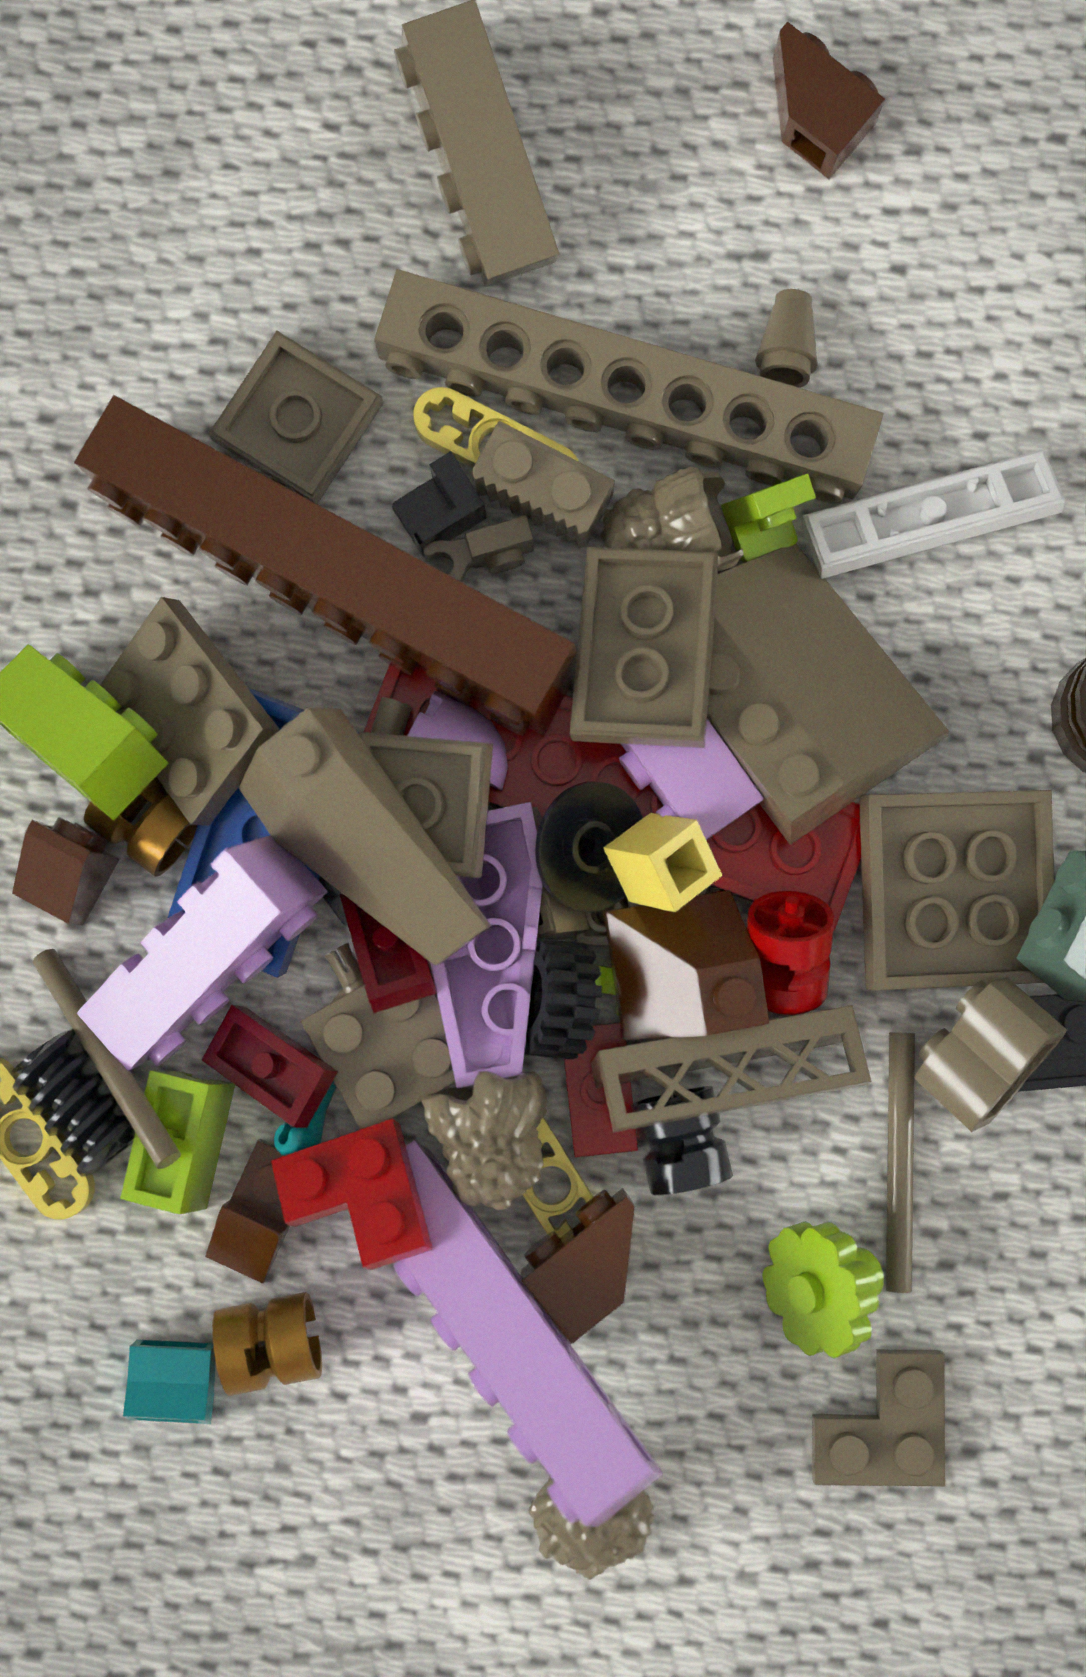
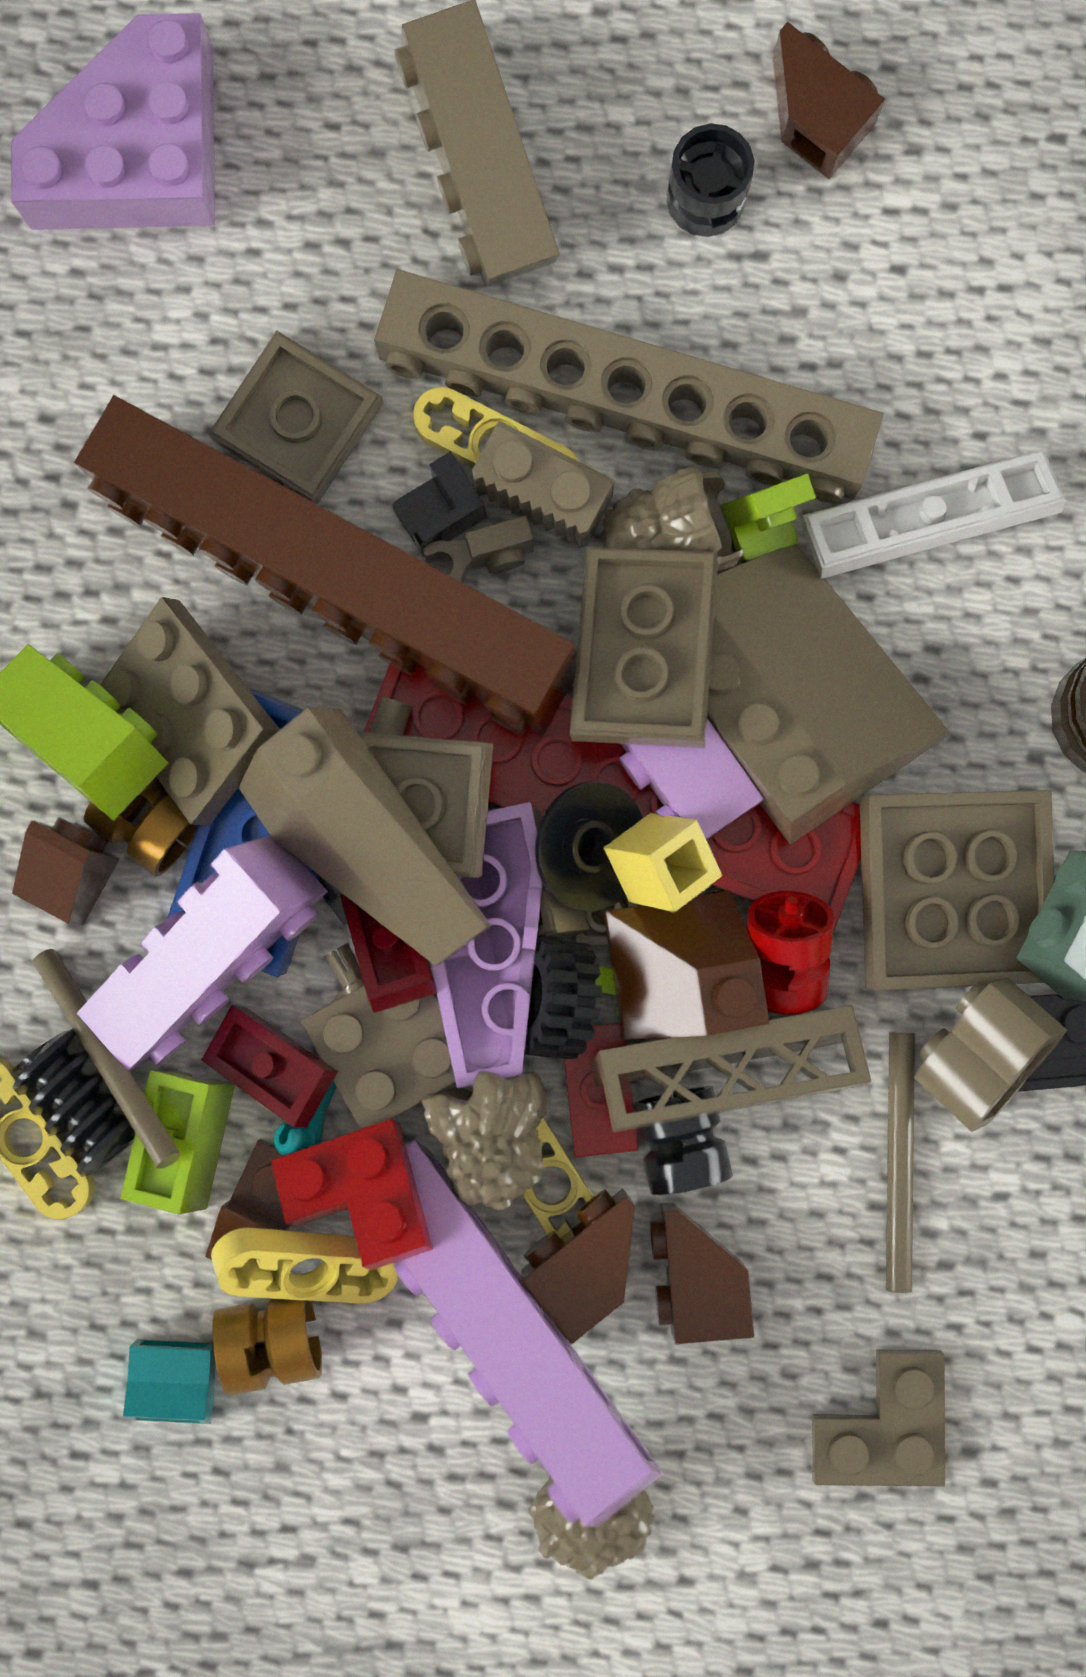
(125, 135): none -> lavender brick
(261, 1262): none -> light yellow beam
(461, 722): lavender brick -> none
(706, 1283): none -> reddish brown slope
(709, 179): none -> black wheel
(789, 340): dark tan cone -> none
(822, 1288): lime plant -> none

